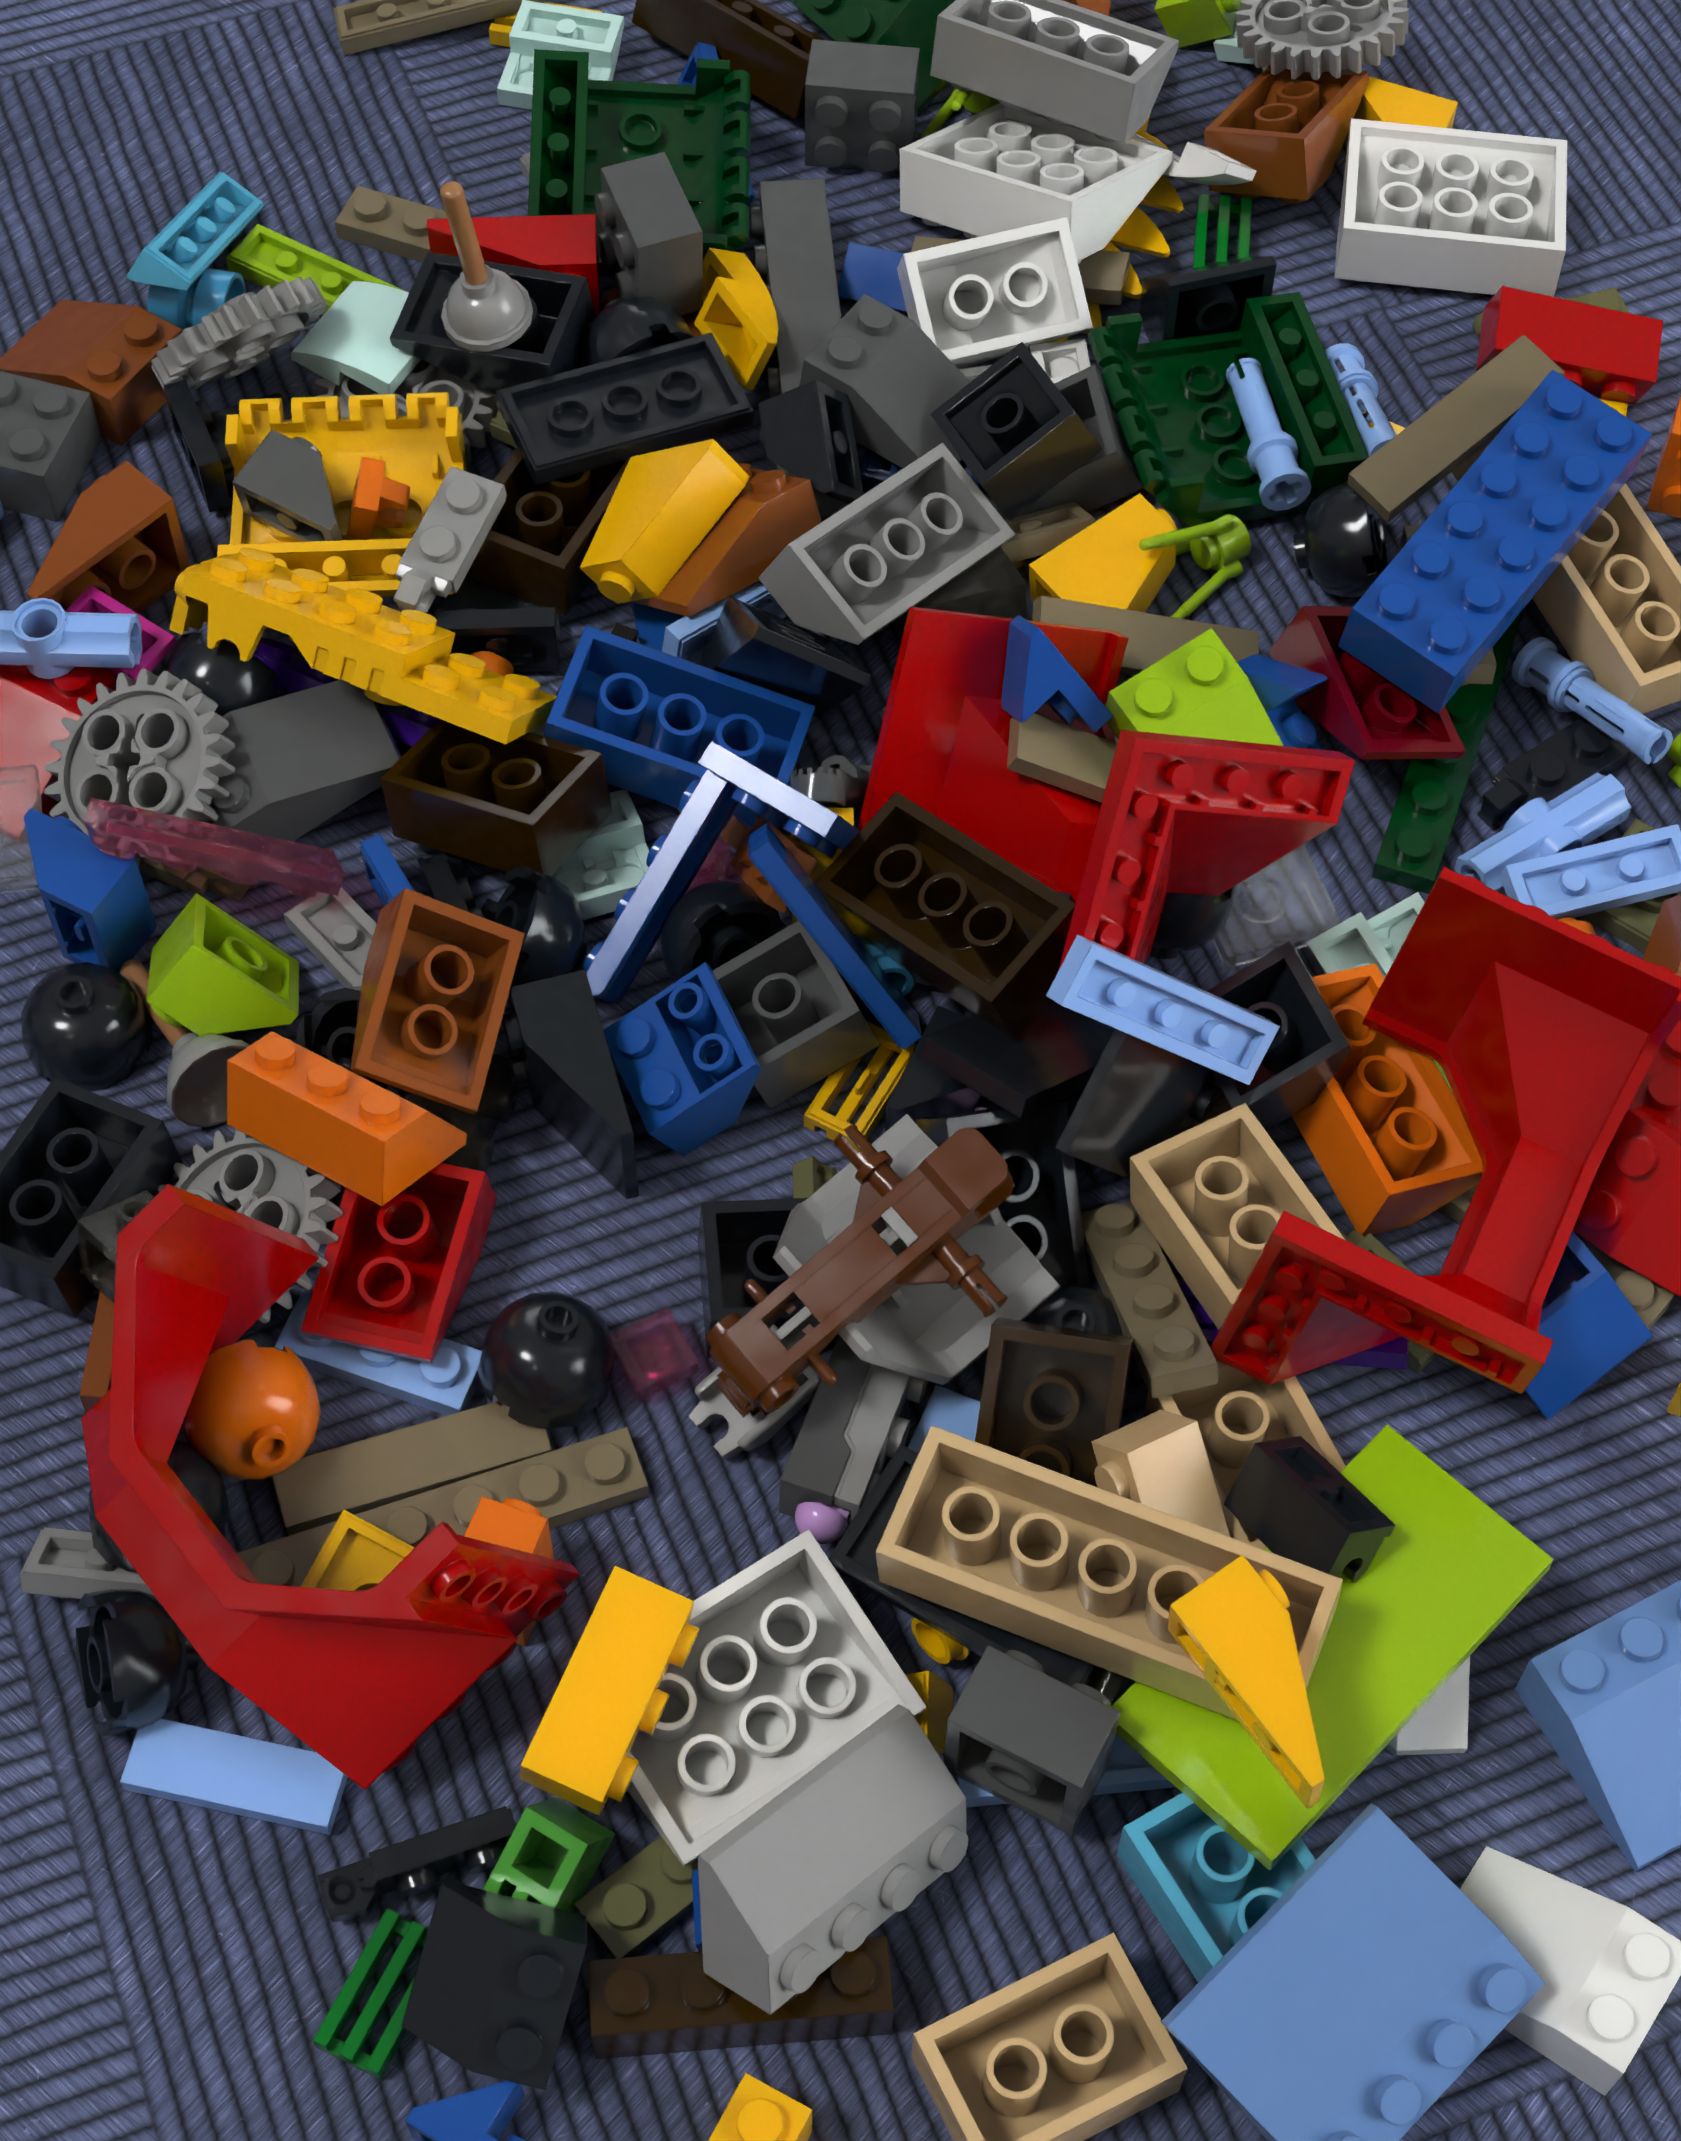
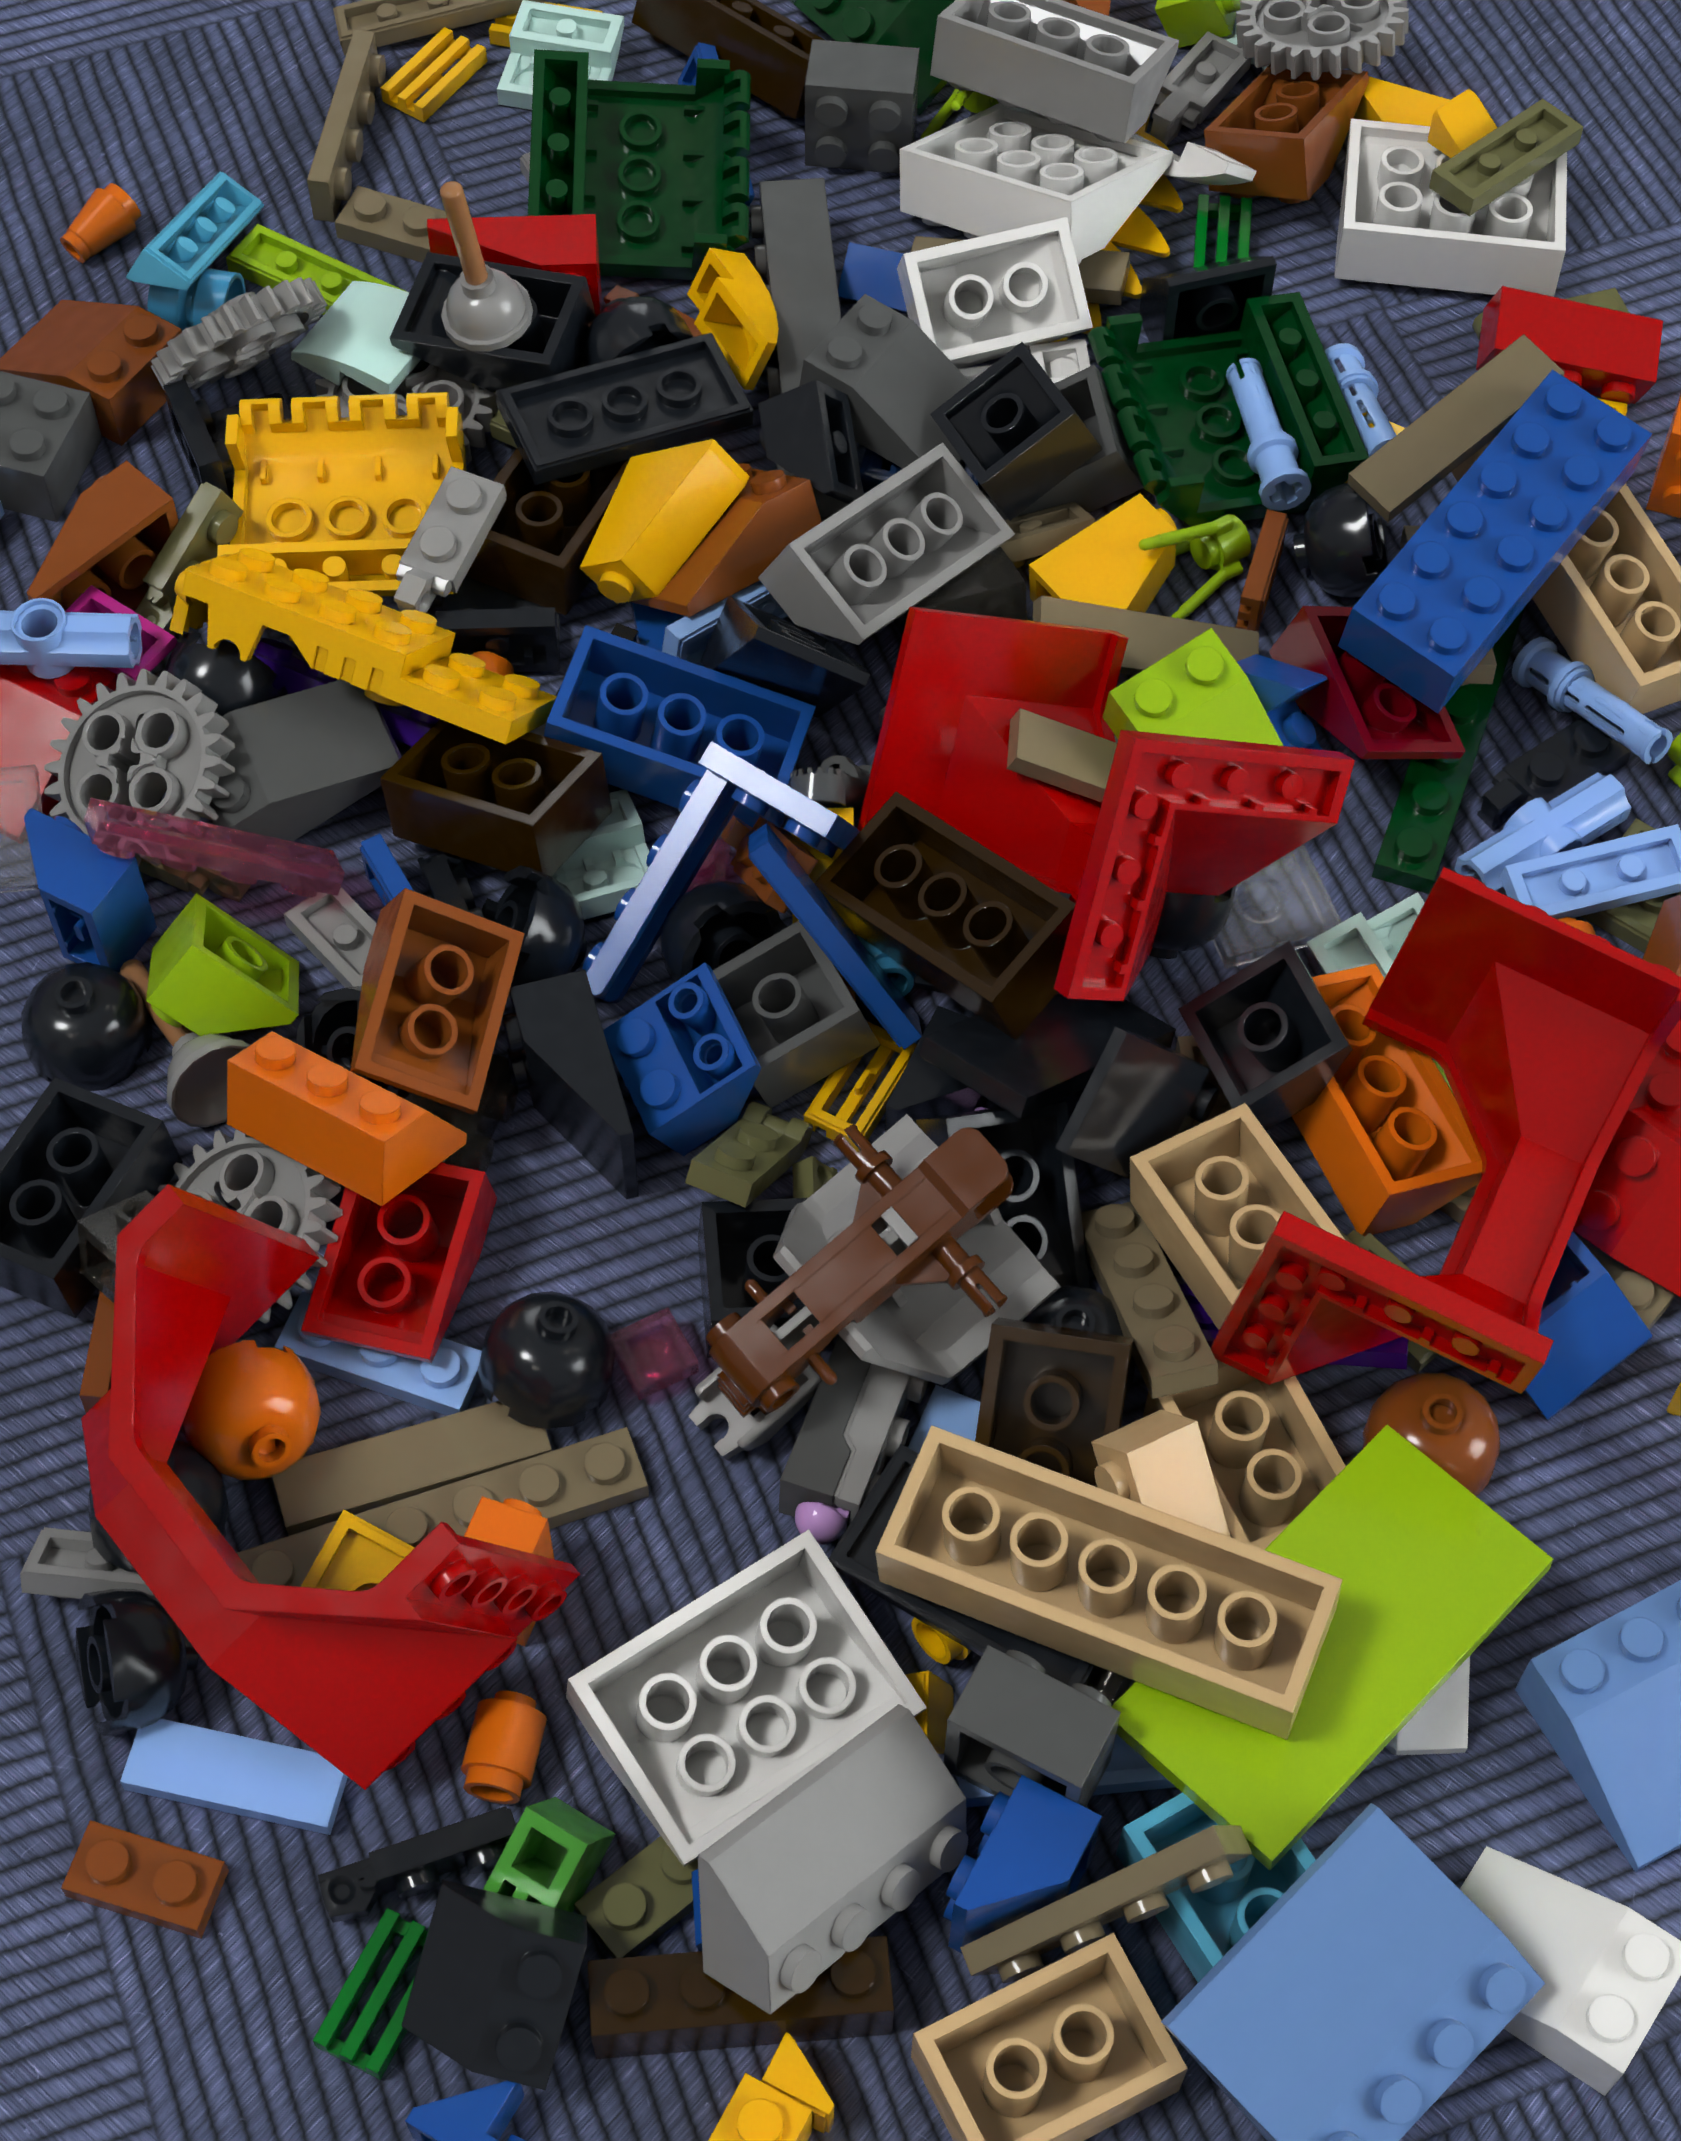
(101, 222): none -> orange cone
(145, 1879): none -> dark orange plate
(205, 524): none -> olive hinge
(289, 489): dark grey slope -> none
(342, 133): none -> dark tan plate
(376, 500): orange tile -> none
(426, 71): none -> yellow tile
(503, 1747): none -> orange brick
(610, 1692): yellow brick -> none
(650, 233): dark grey brick -> none
(749, 1155): none -> olive plate
(794, 2077): none -> yellow slope
(1028, 1858): none -> blue slope
(1040, 674): blue slope -> none
(1134, 1892): none -> dark tan plate
(1162, 1010): light blue plate -> none
(1197, 85): none -> light grey hinge
(1248, 1653): yellow slope -> none
(1262, 571): none -> dark orange tile
(1307, 1509): black hinge -> none
(1444, 1422): none -> dark orange cylinder
(1459, 124): none -> yellow slope
(1505, 157): none -> olive plate

